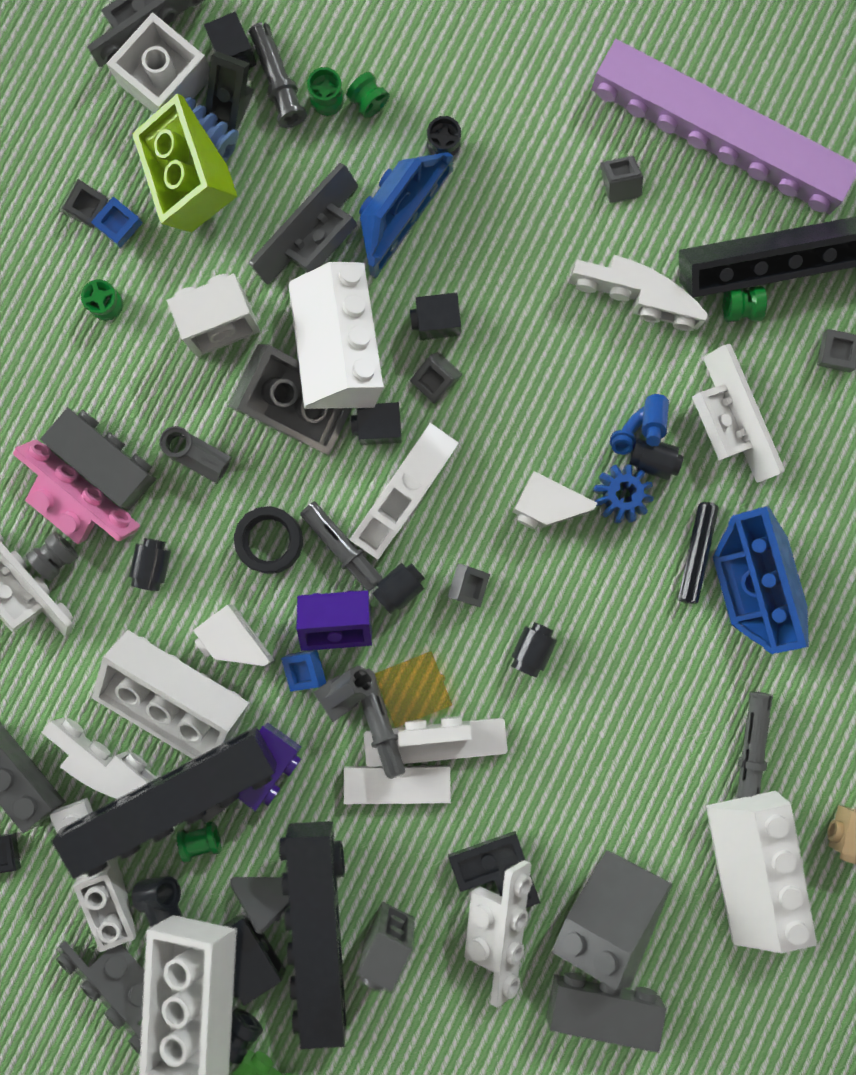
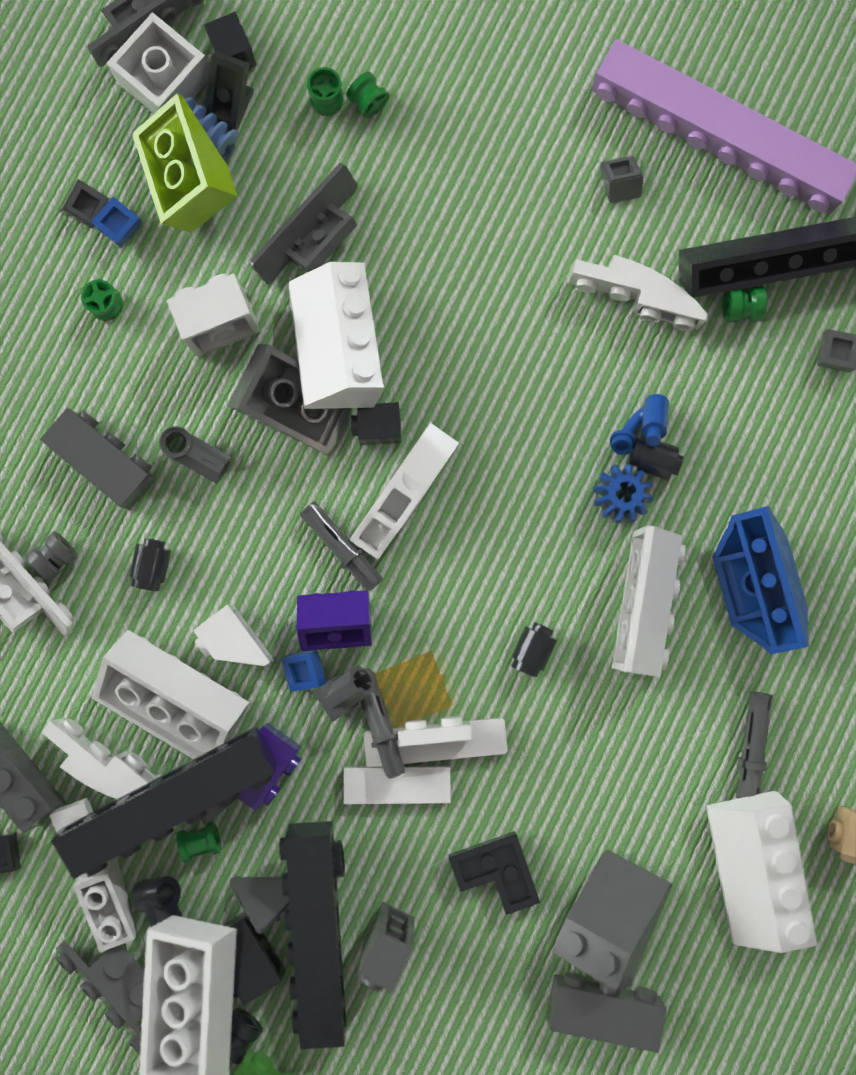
(69, 498): bright pink bracket -> none
(242, 544): black tyre -> none
(281, 88): dark grey pin -> none
(399, 204): blue wedge -> none
(399, 587): black brick -> none
(435, 377): dark grey slope -> none
(436, 316): black brick -> none
(444, 131): black wheel -> none
(468, 585): dark grey plate -> none
(497, 931): white bracket -> none
(548, 503): white slope -> none
(648, 601): none -> white slope
(698, 553): black axle -> none
(734, 417): white bracket -> none

